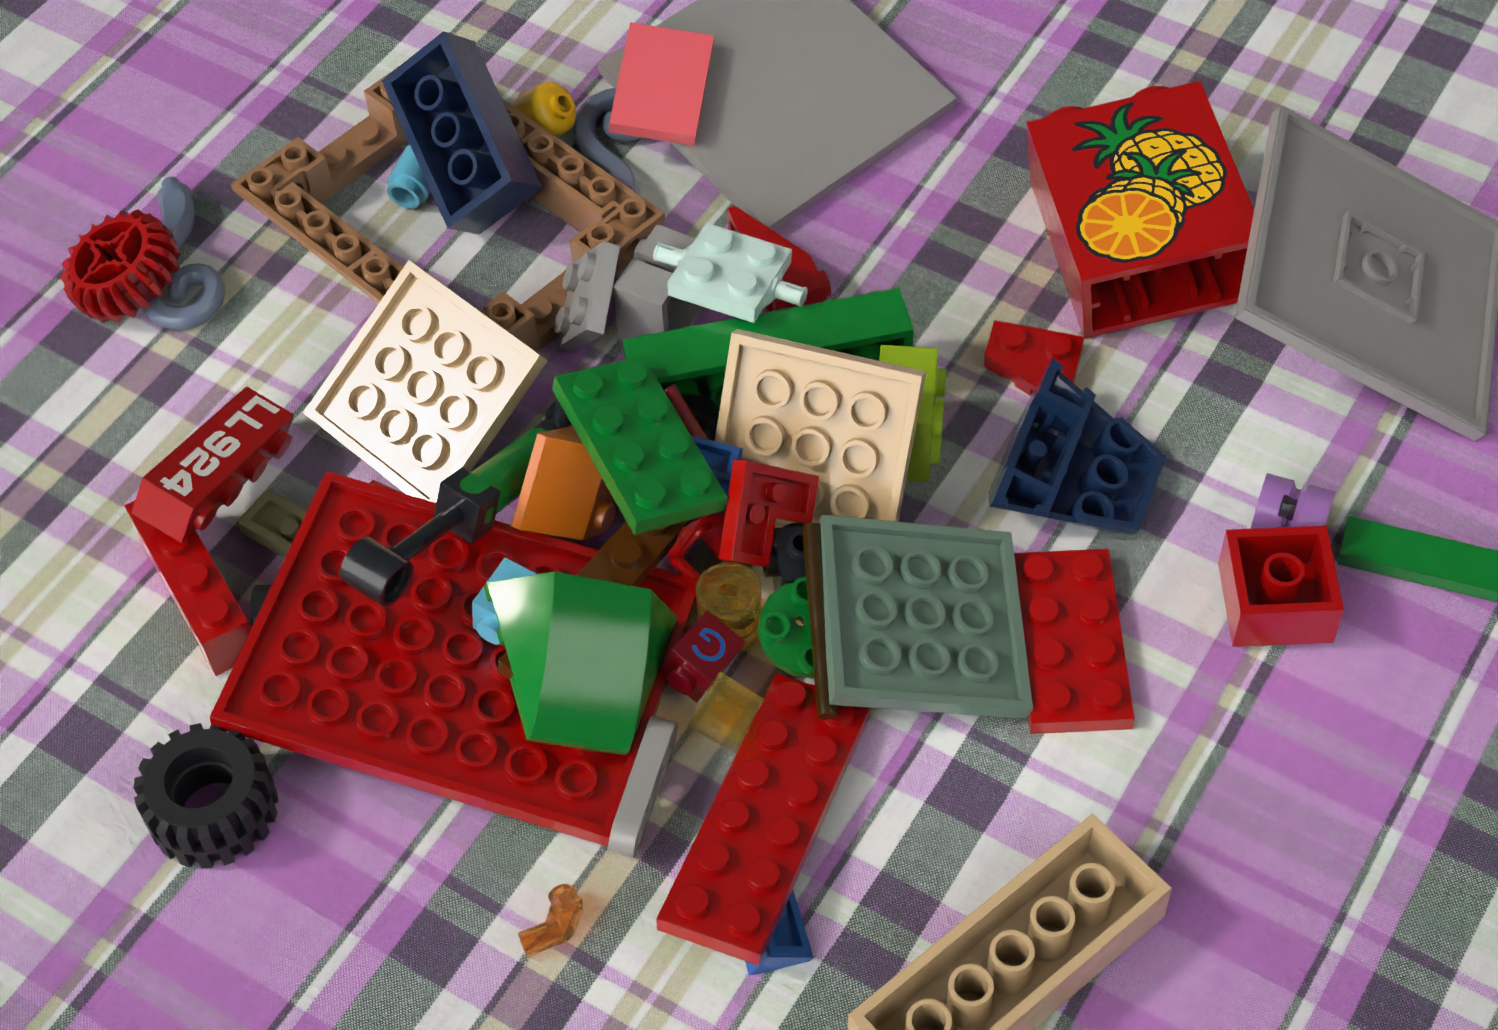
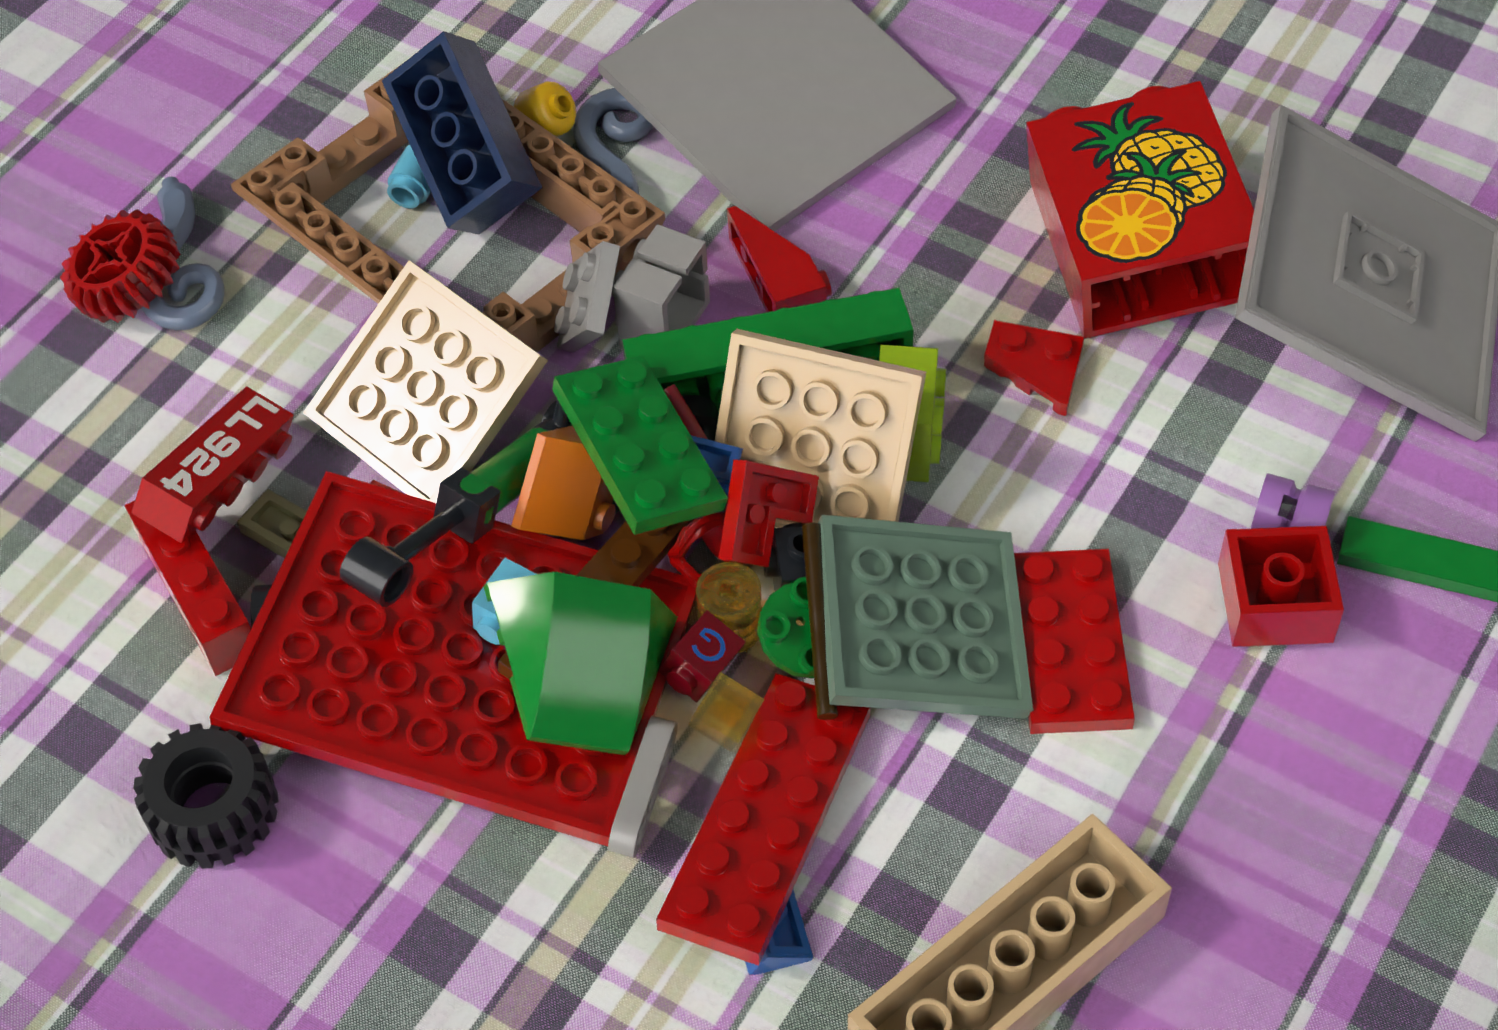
(559, 923): clear orange arm -> none
(661, 84): coral tile -> none
(730, 273): light aqua plate -> none
(1076, 461): dark blue wedge -> none

